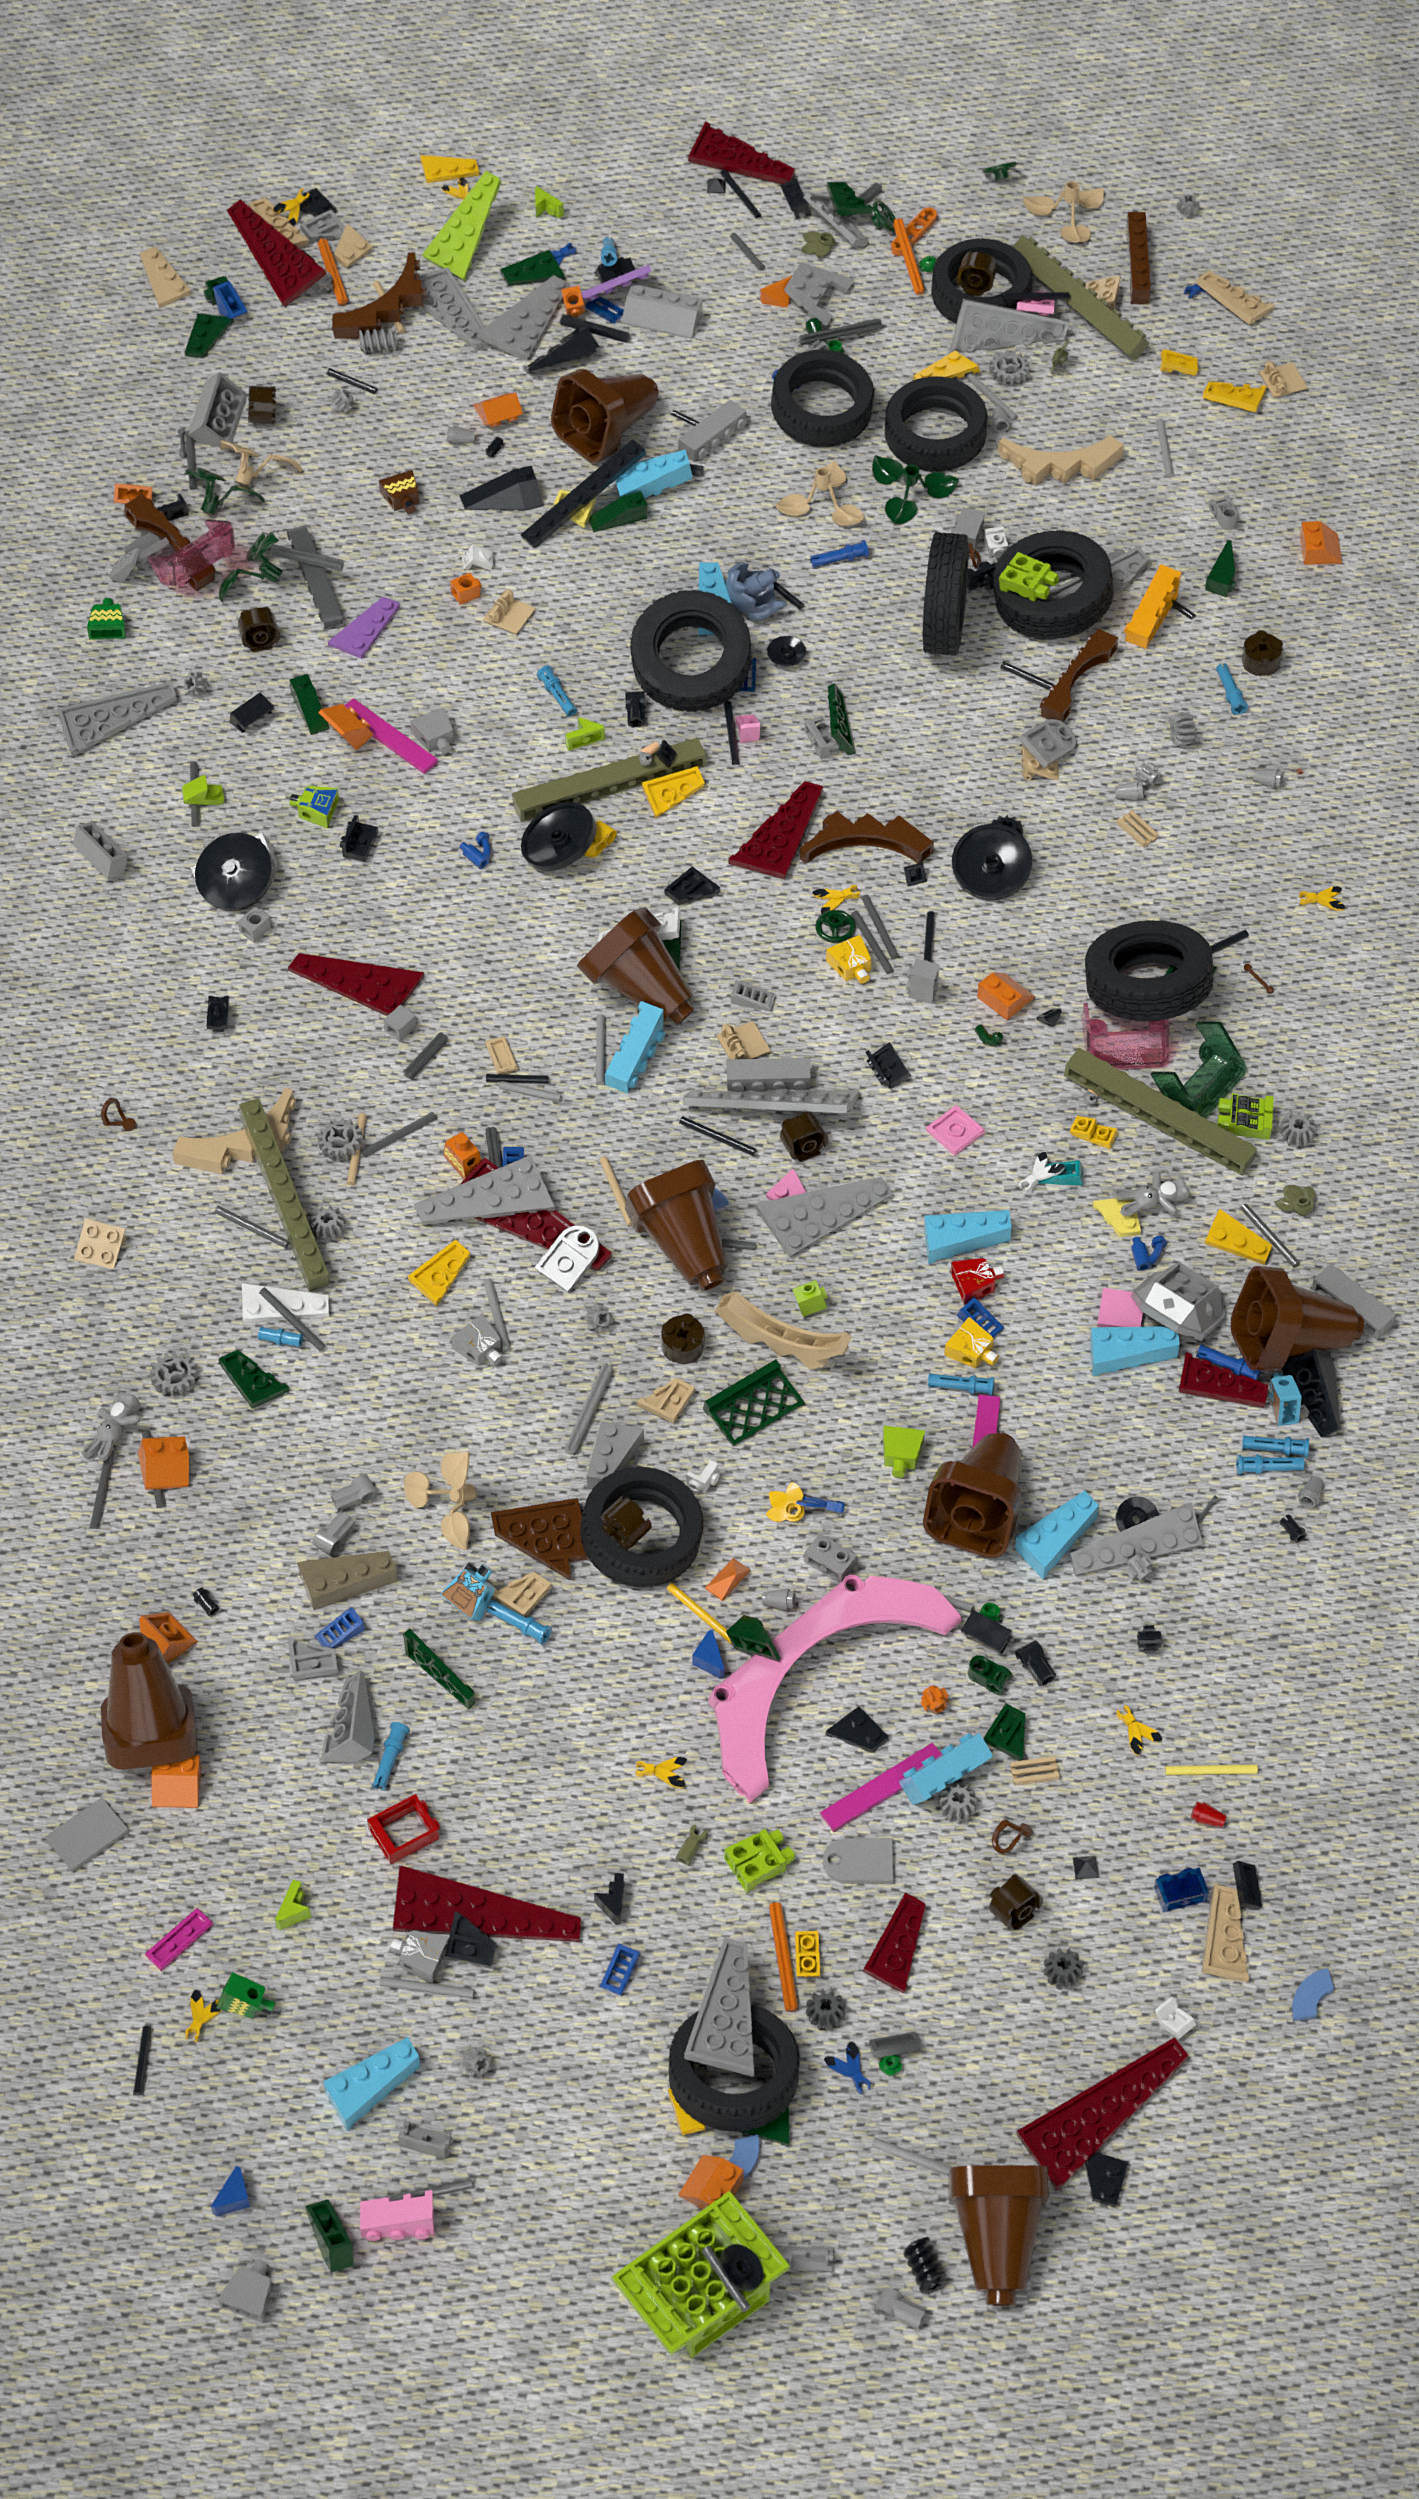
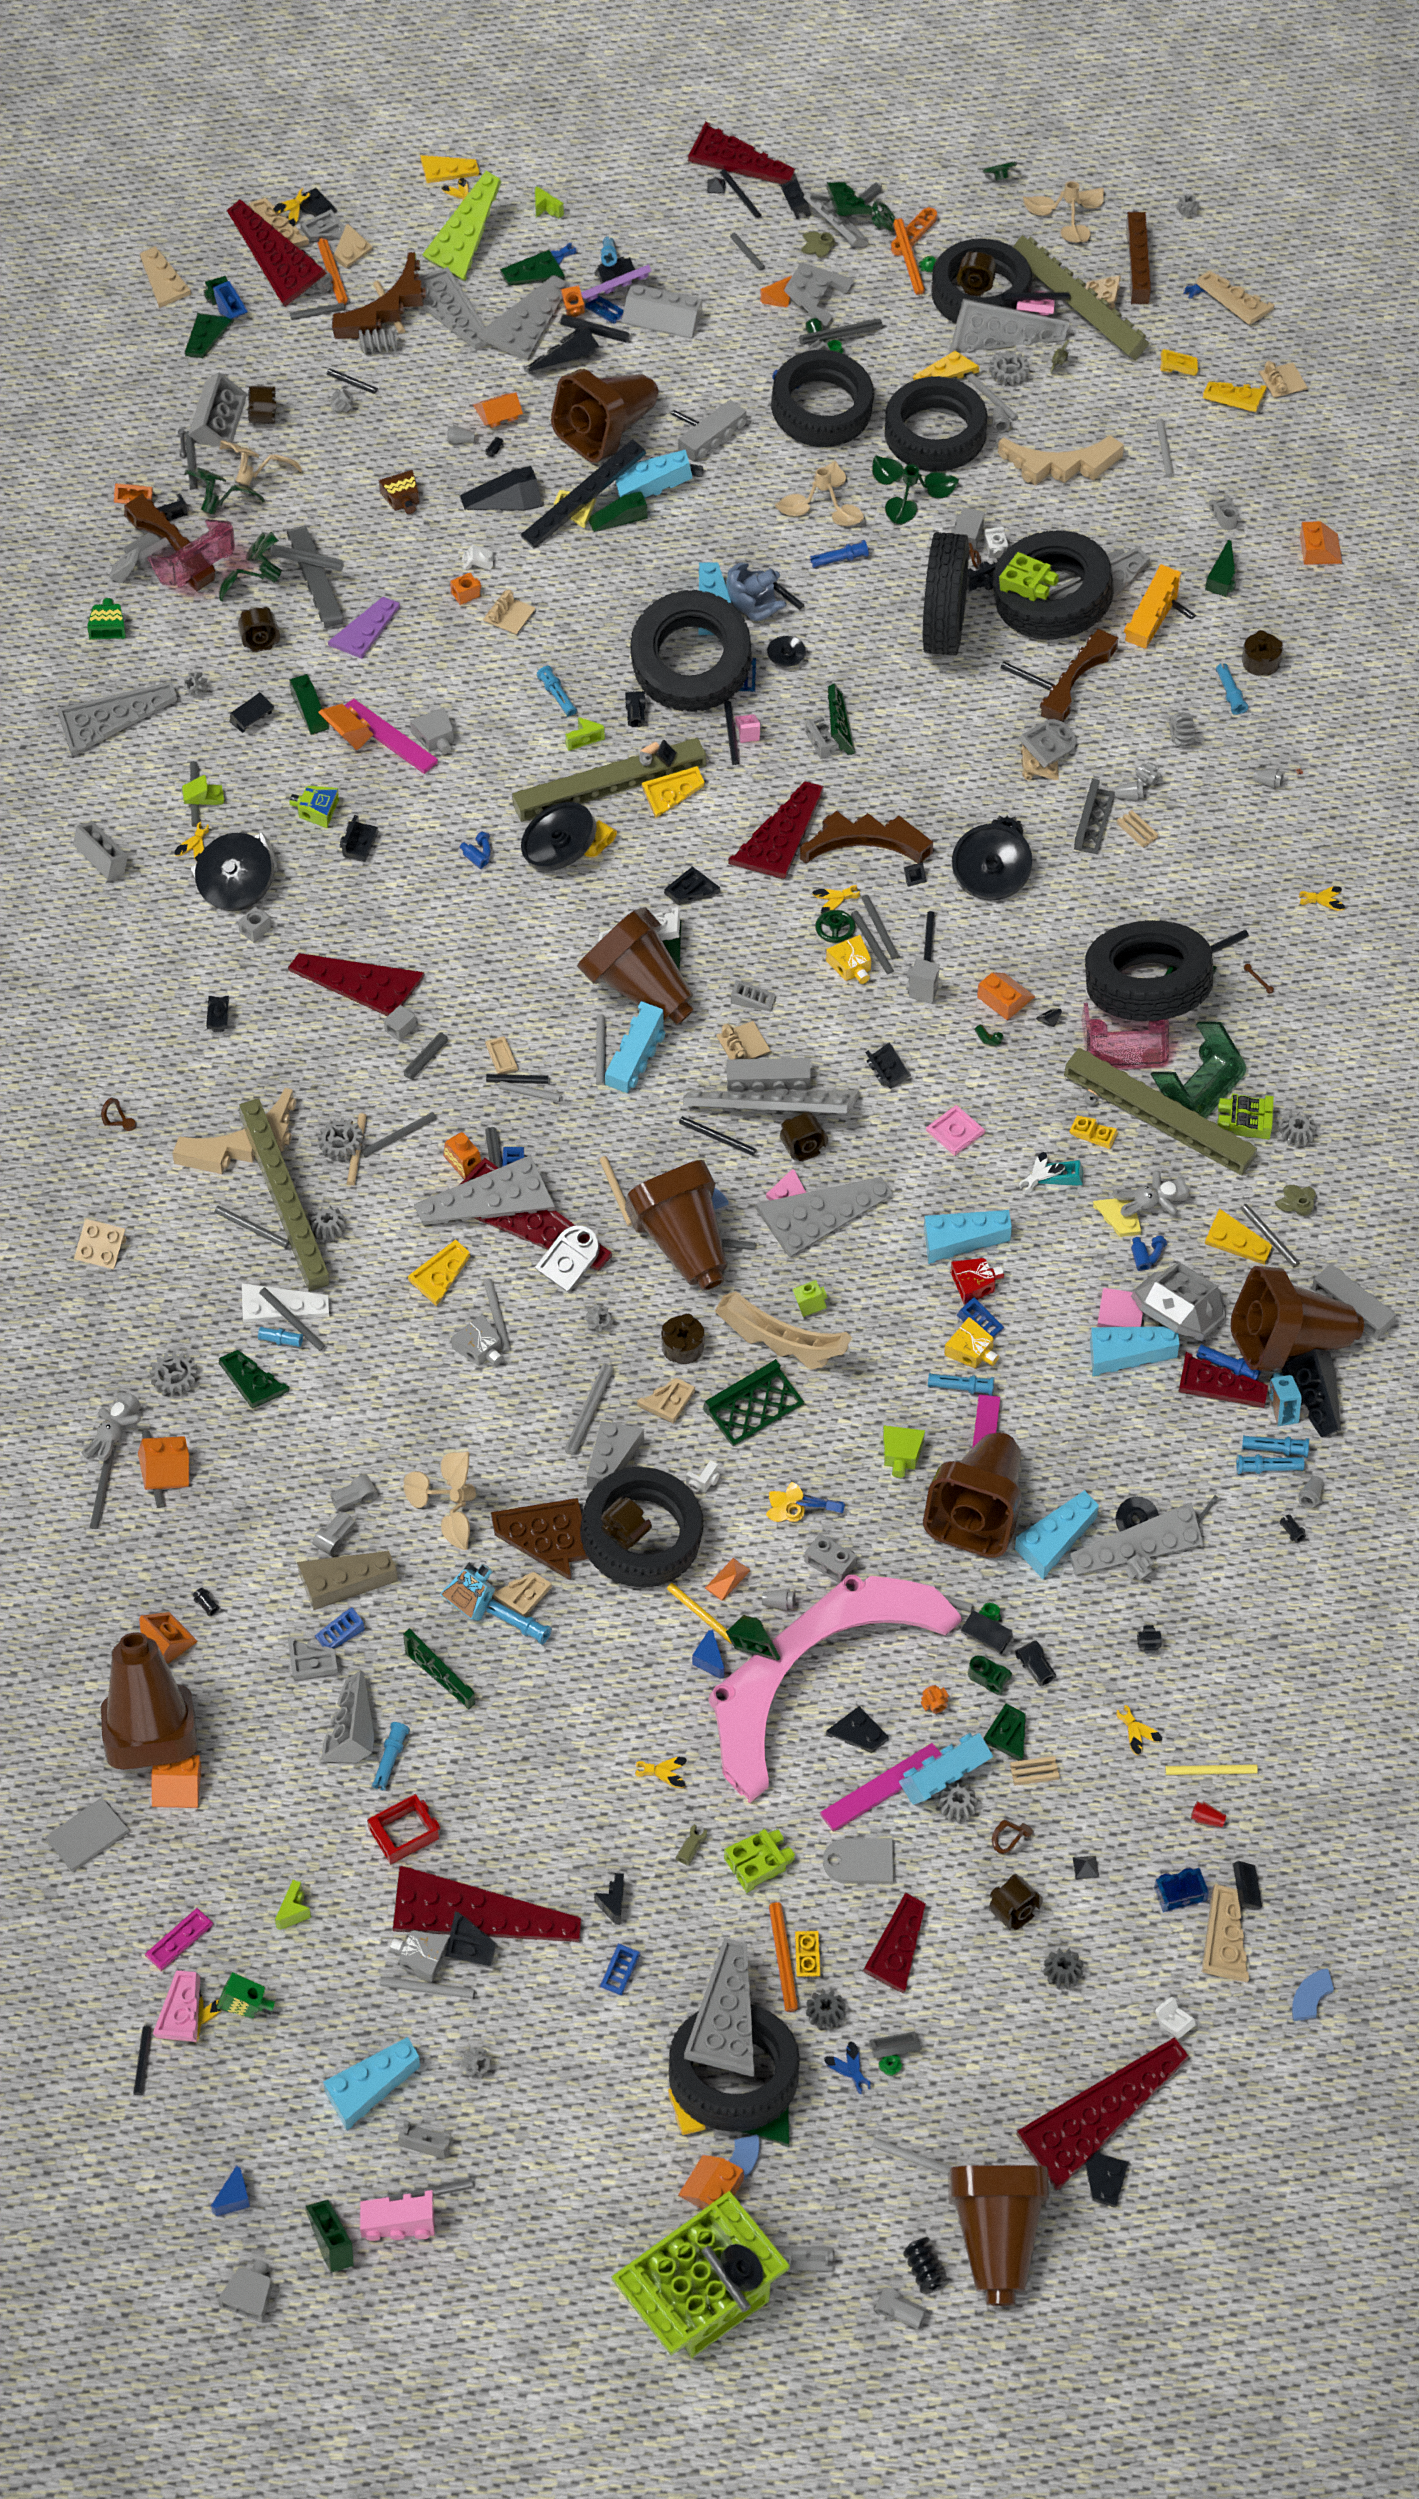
(180, 2010): none -> bright pink wing
(194, 843): none -> yellow piece
(317, 311): none -> dark grey bar
(1087, 814): none -> dark grey fence

